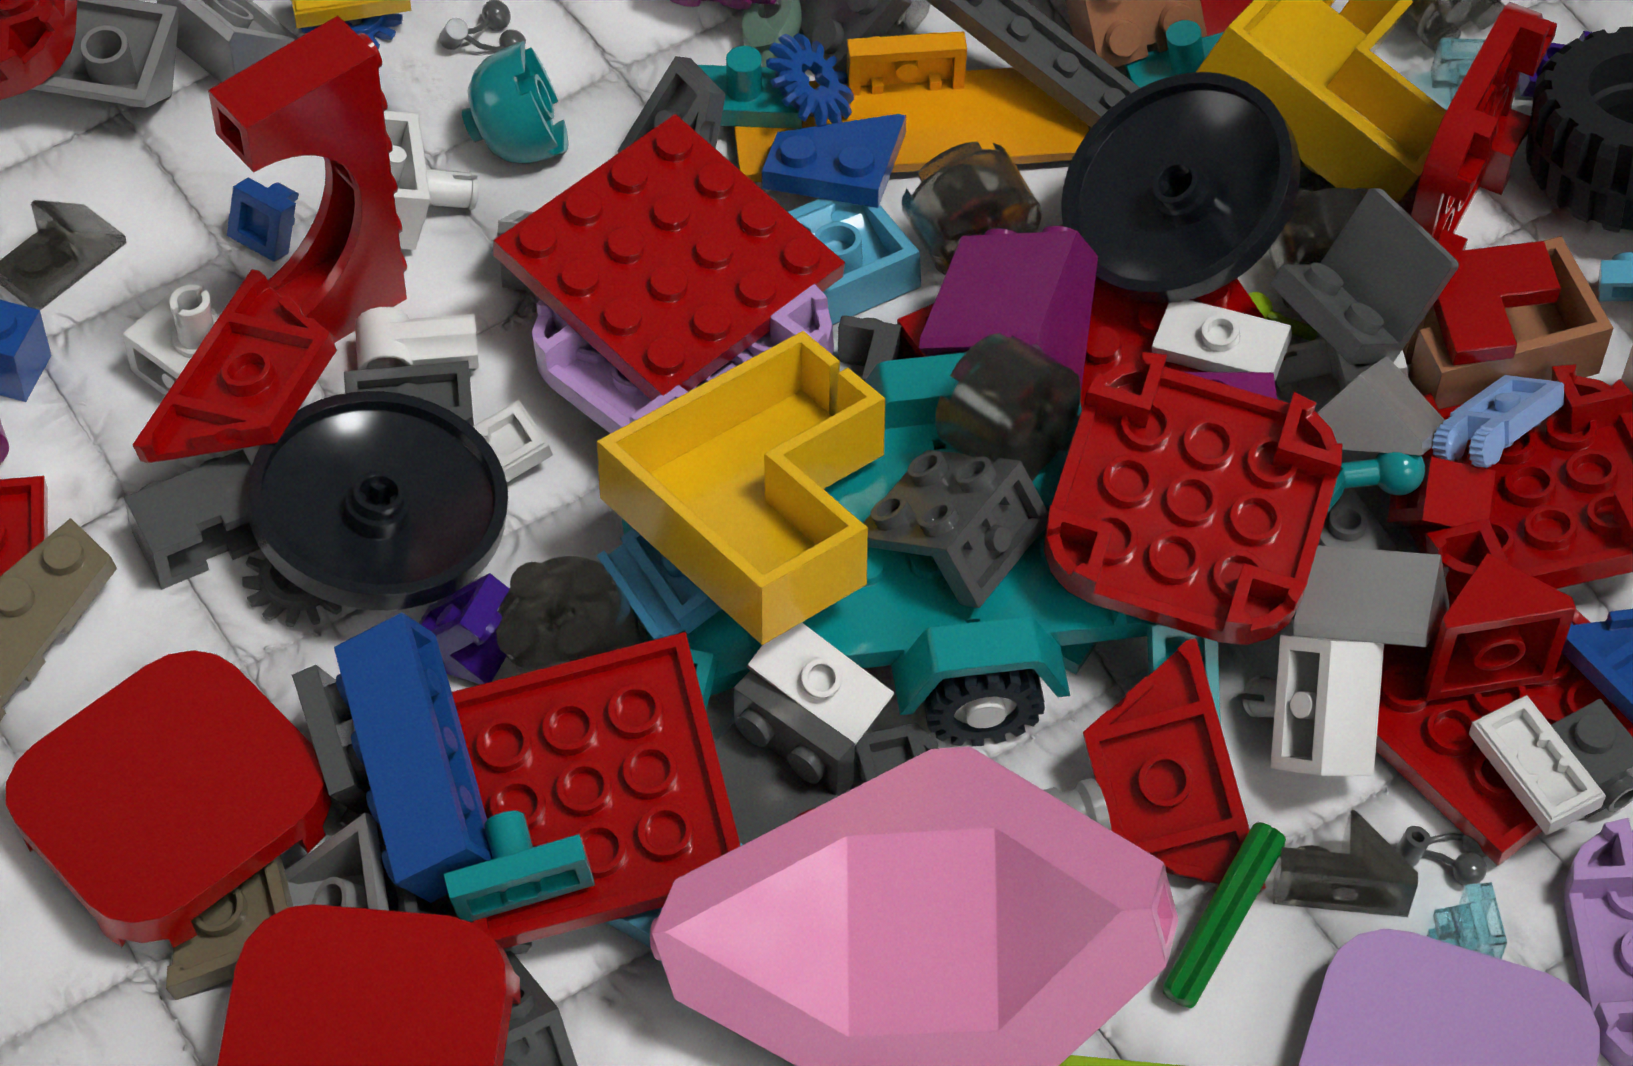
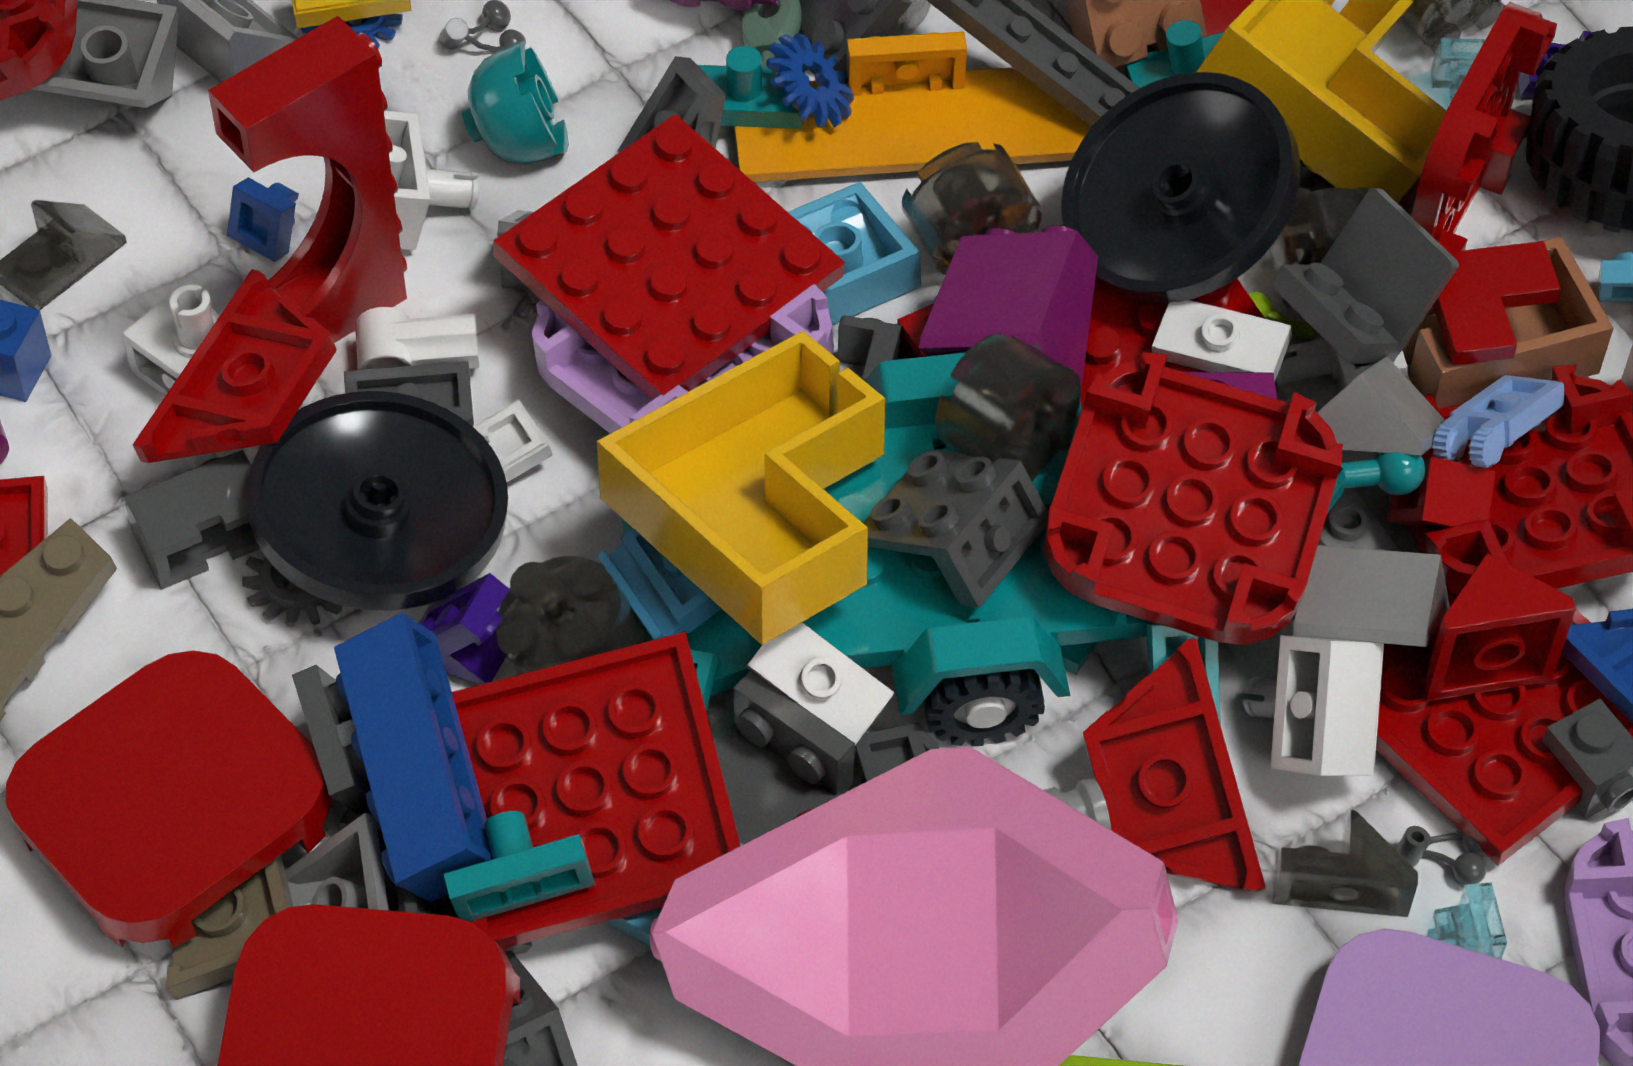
(836, 160): blue wing -> none
(1223, 915): green axle -> none
(1537, 765): white plate -> none

